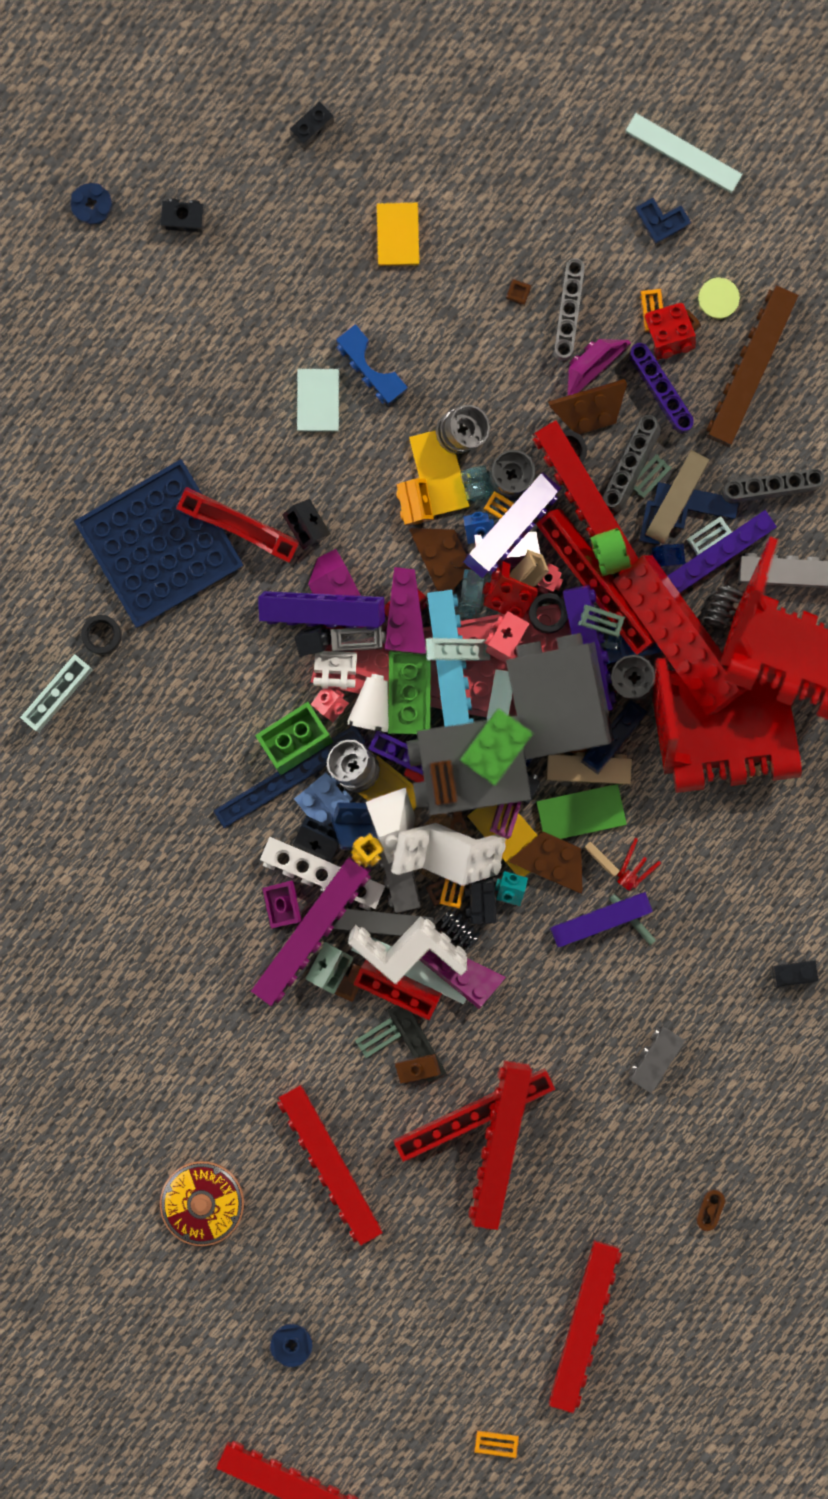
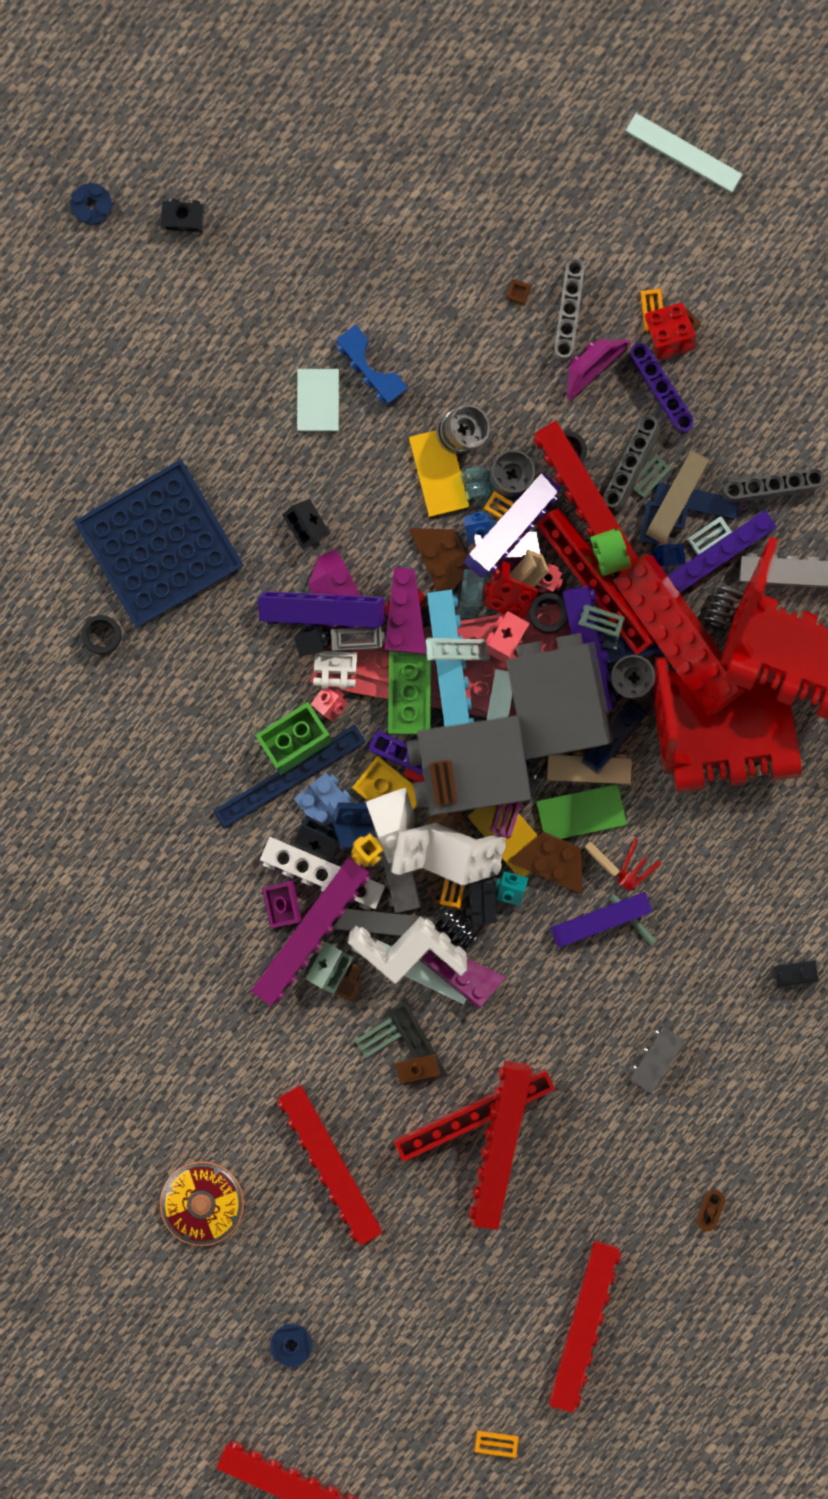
(56, 693): light aqua brick -> none
(218, 514): red arch -> none
(311, 125): black brick -> none
(353, 766): flat silver wheel -> none
(371, 705): white cone -> none
(397, 234): yellow tile -> none
(405, 993): red brick -> none
(414, 501): light orange brick -> none
(496, 746): bright green brick -> none
(591, 408): reddish brown wing -> none
(660, 225): dark blue plate -> none
(718, 298): yellowish green tile -> none
(752, 367): reddish brown brick -> none

